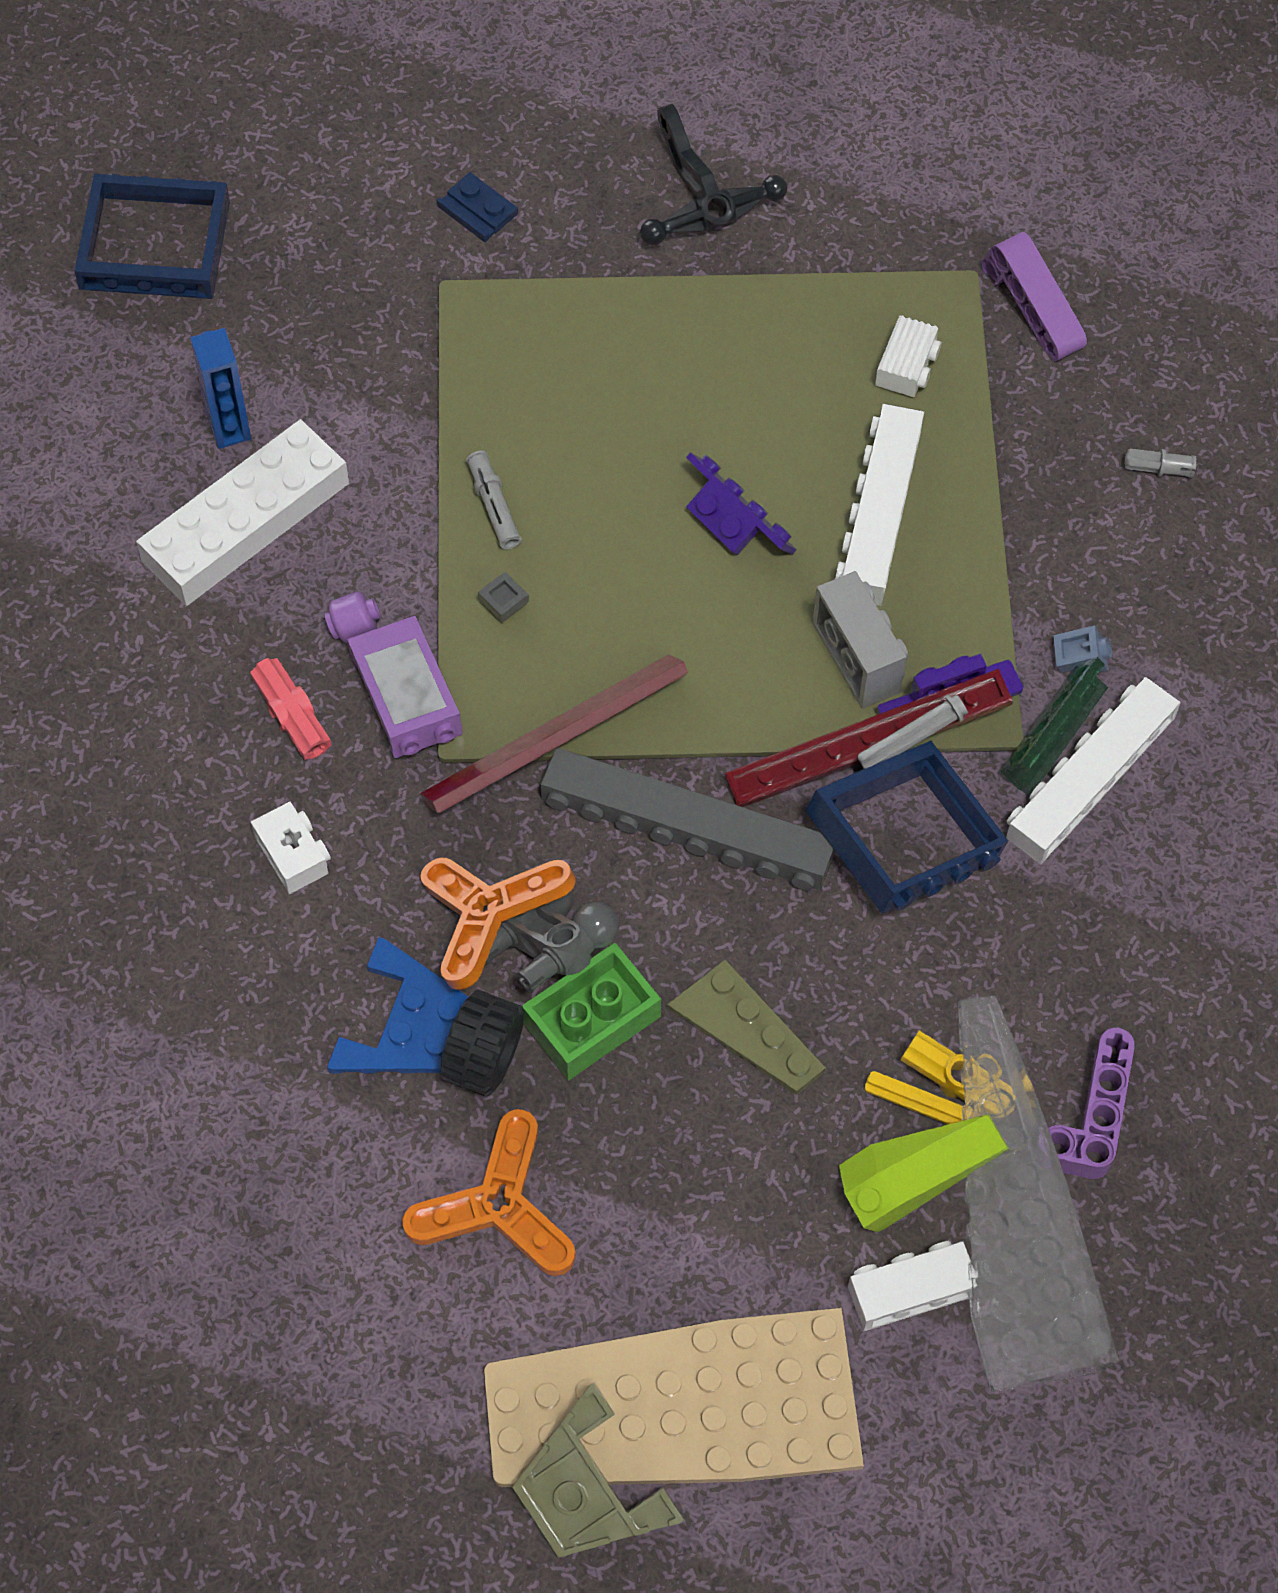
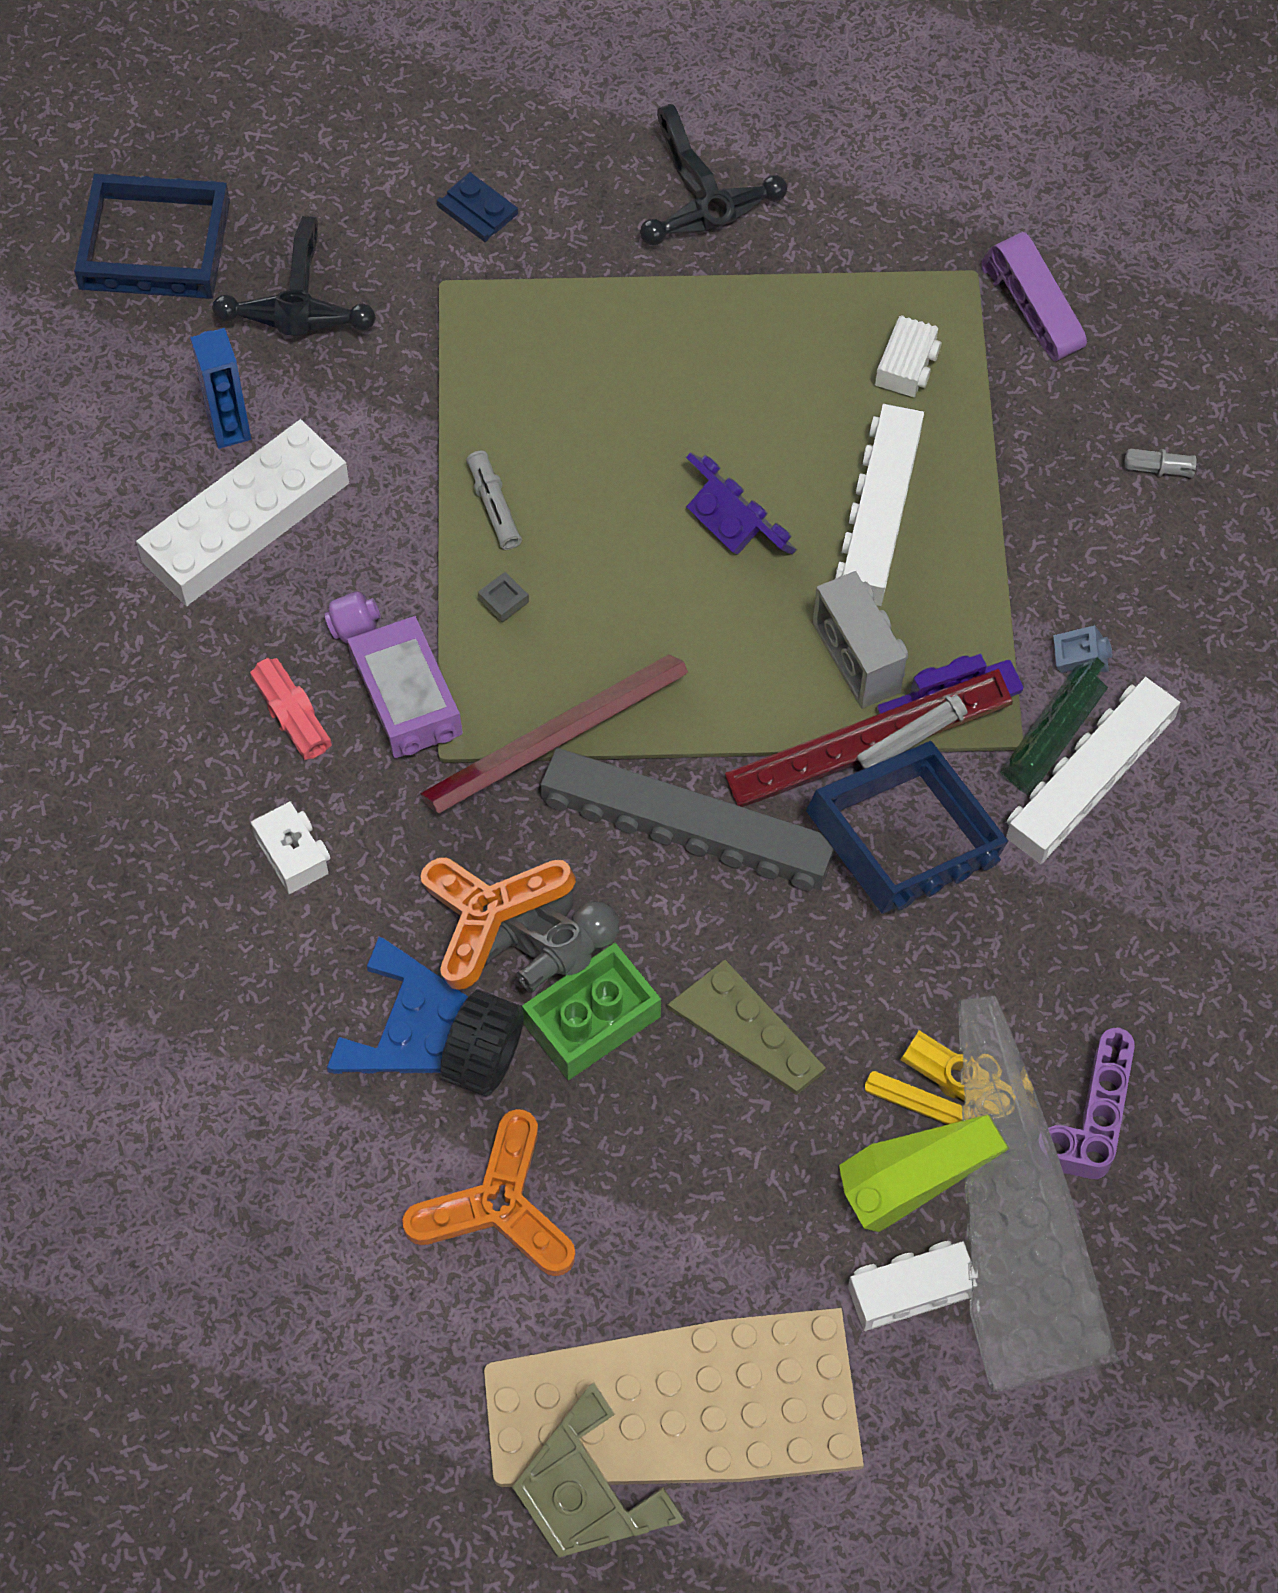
(295, 310): none -> black piece

